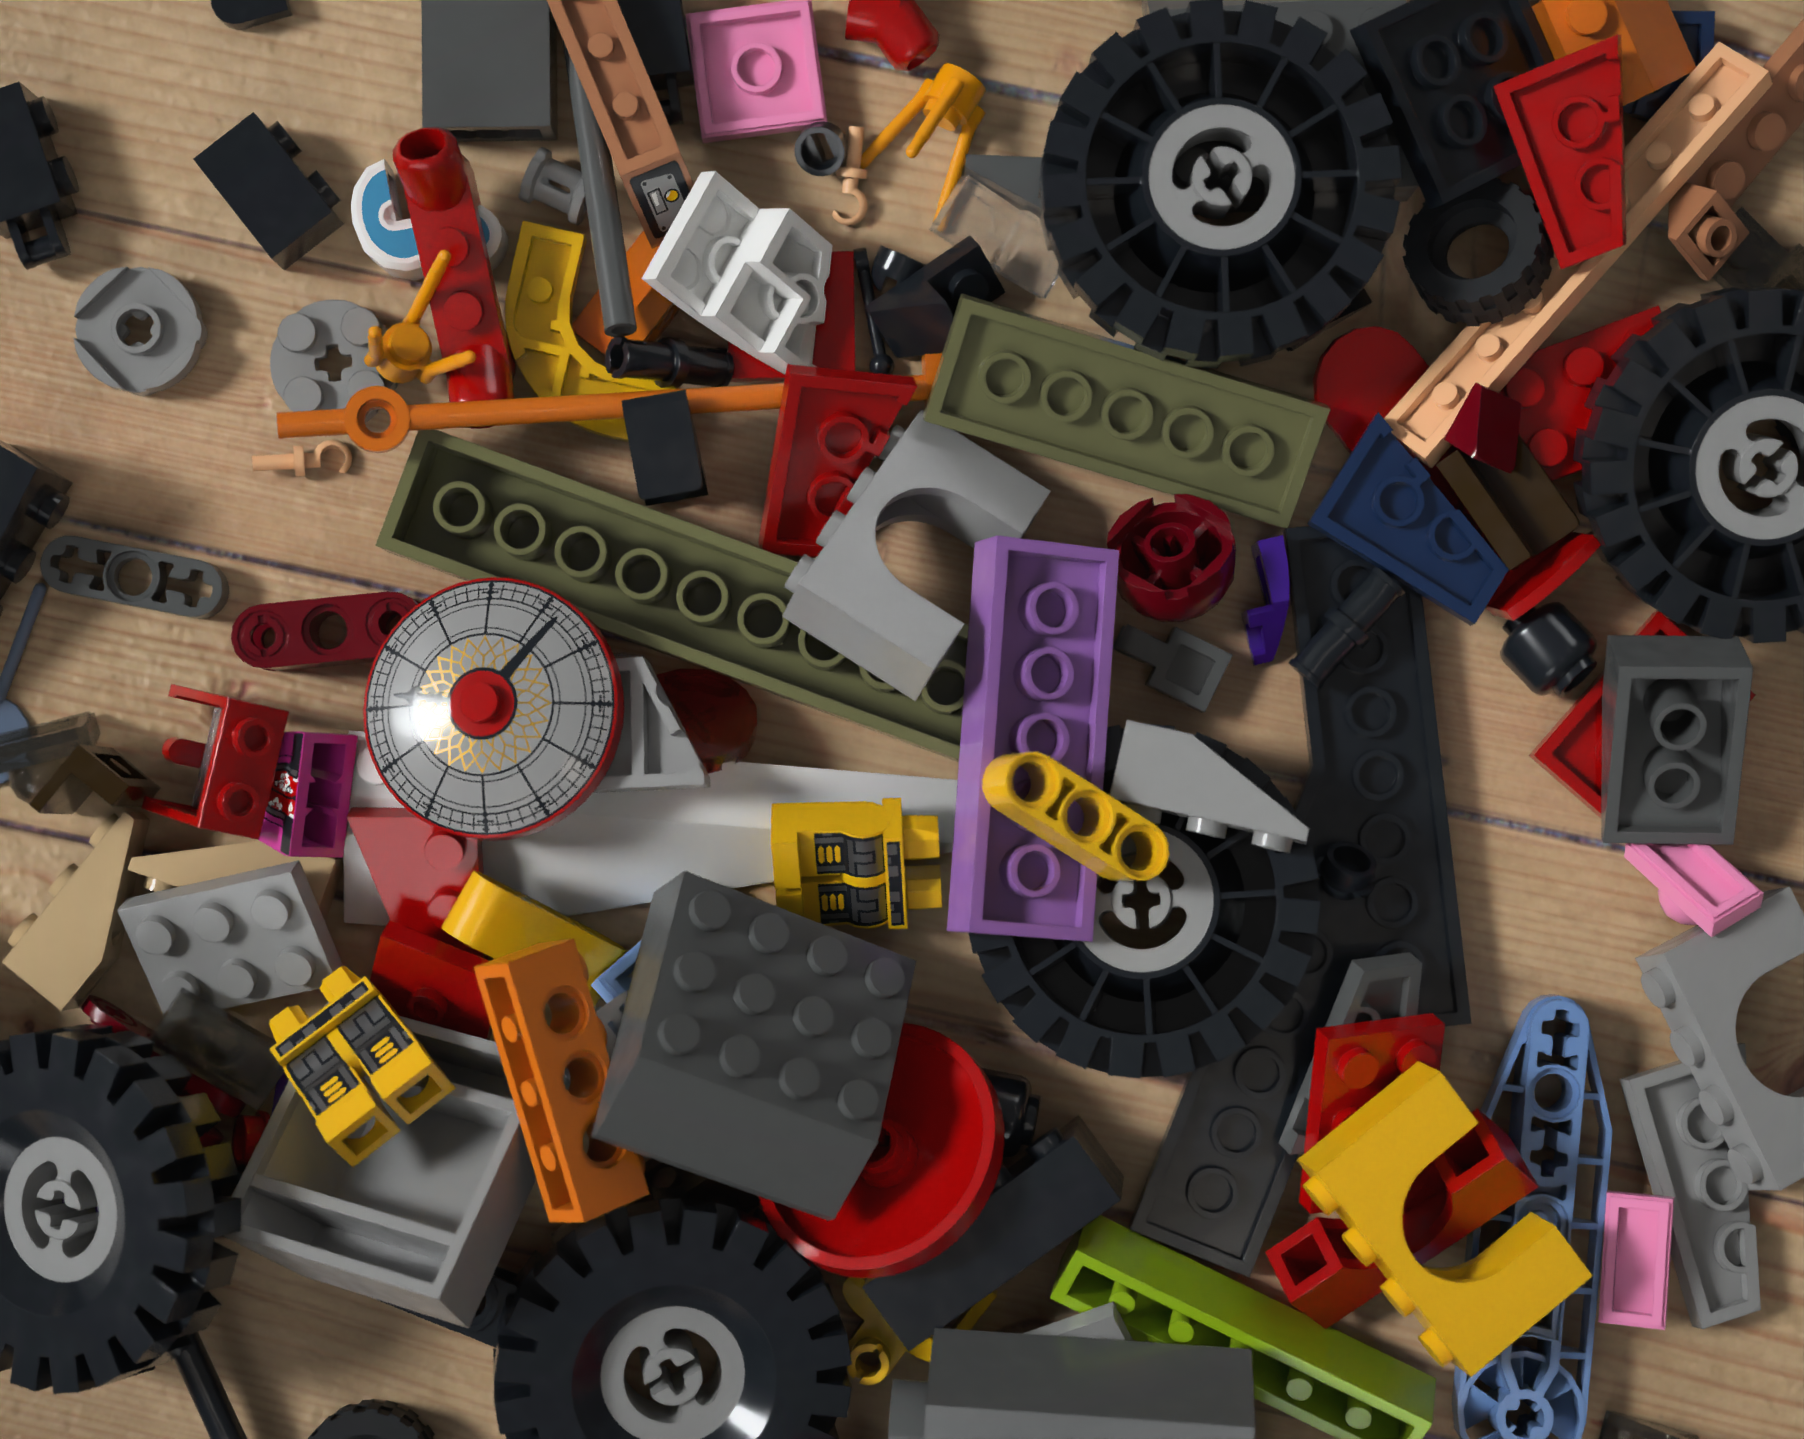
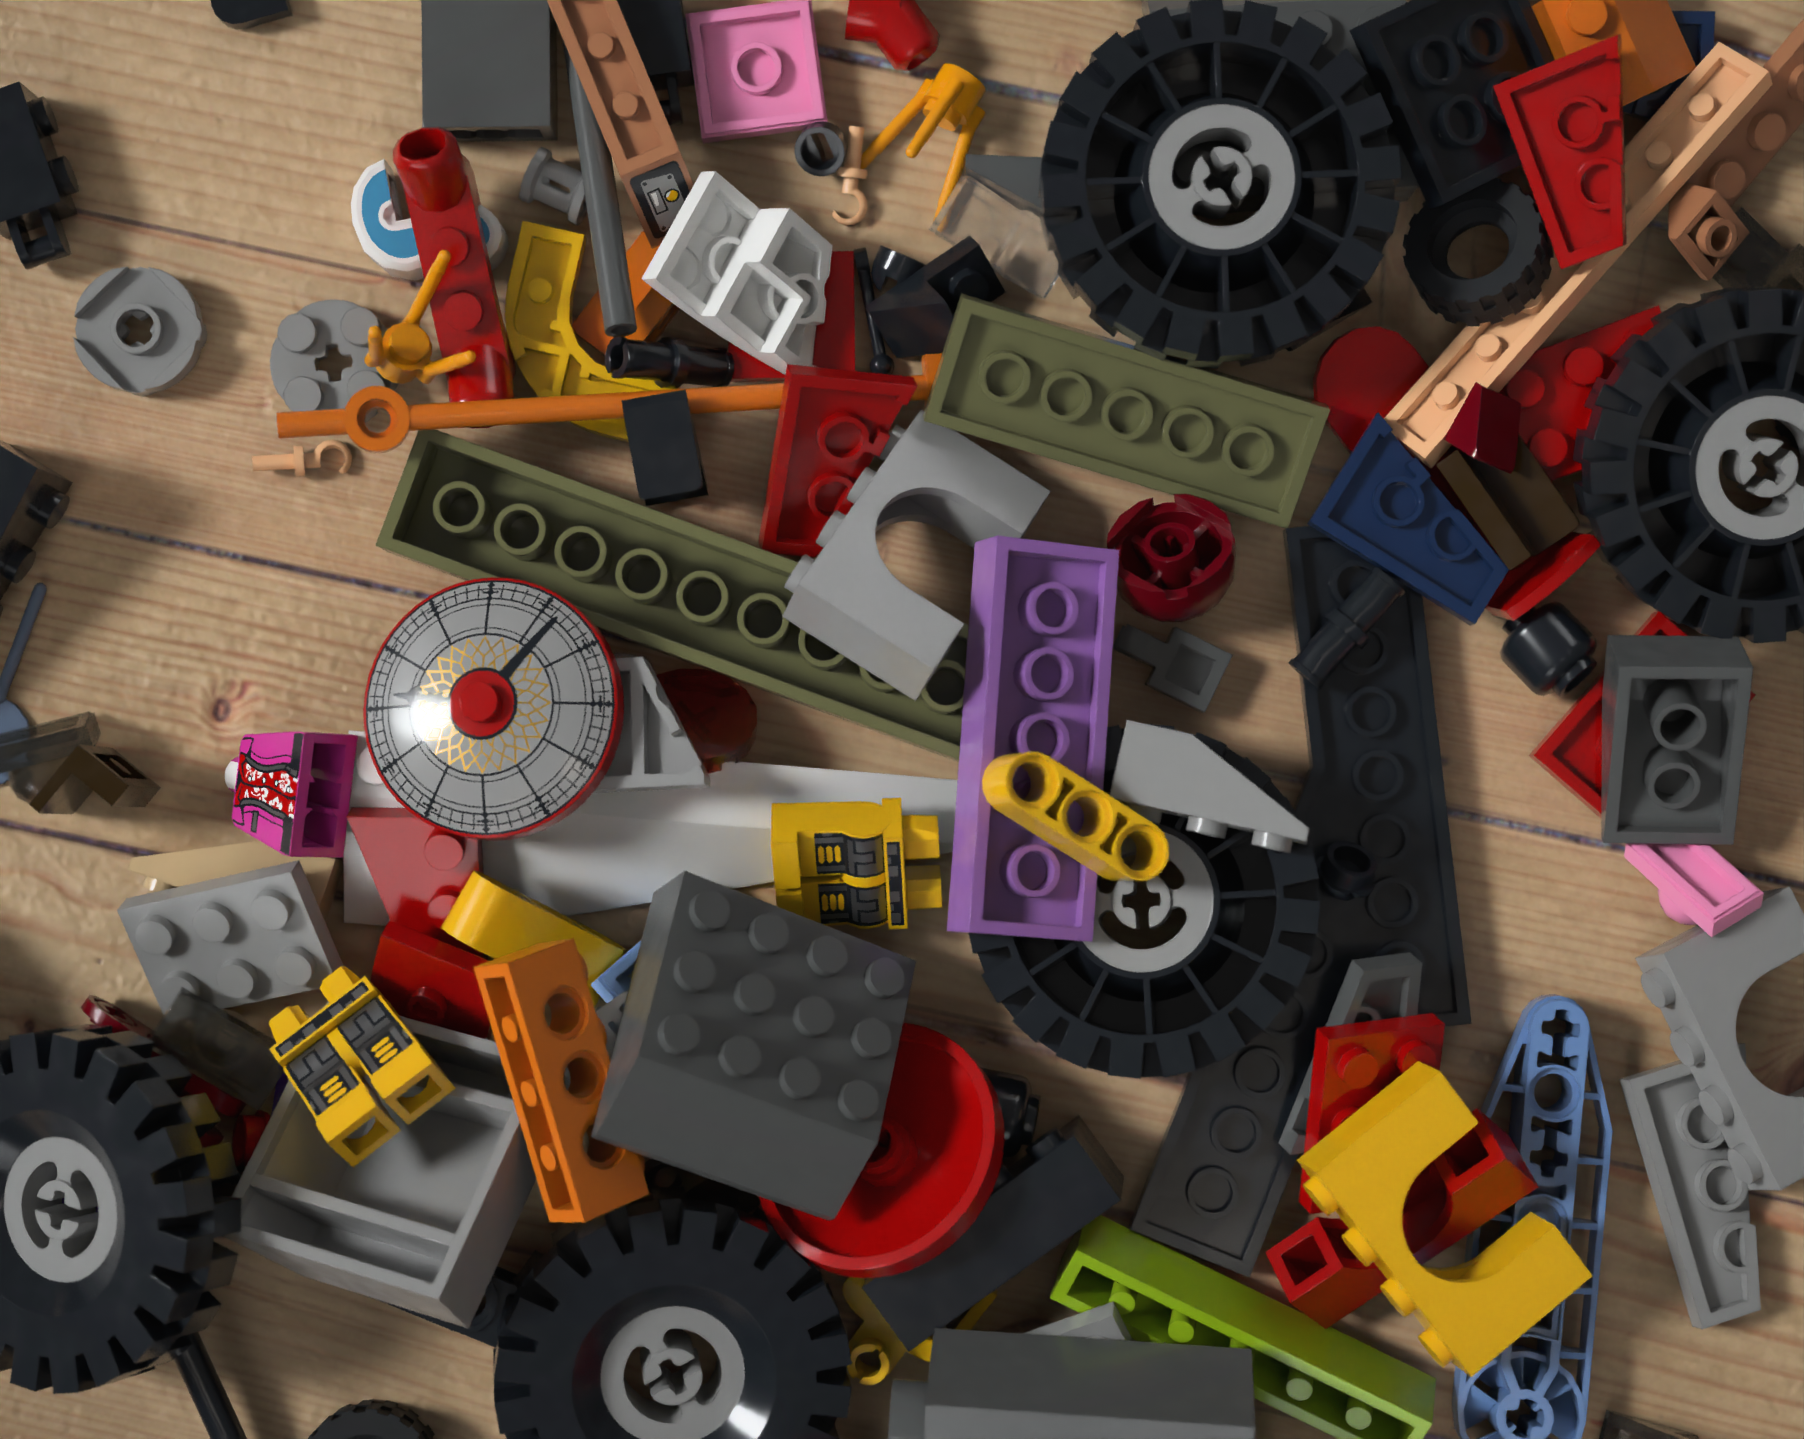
(80, 929): tan slope -> none
(93, 552): dark grey beam -> none
(233, 765): red window -> none
(269, 191): black brick -> none
(298, 627): dark red piece -> none
(1266, 623): dark purple slope -> none
(1636, 1259): bright pink tile -> none

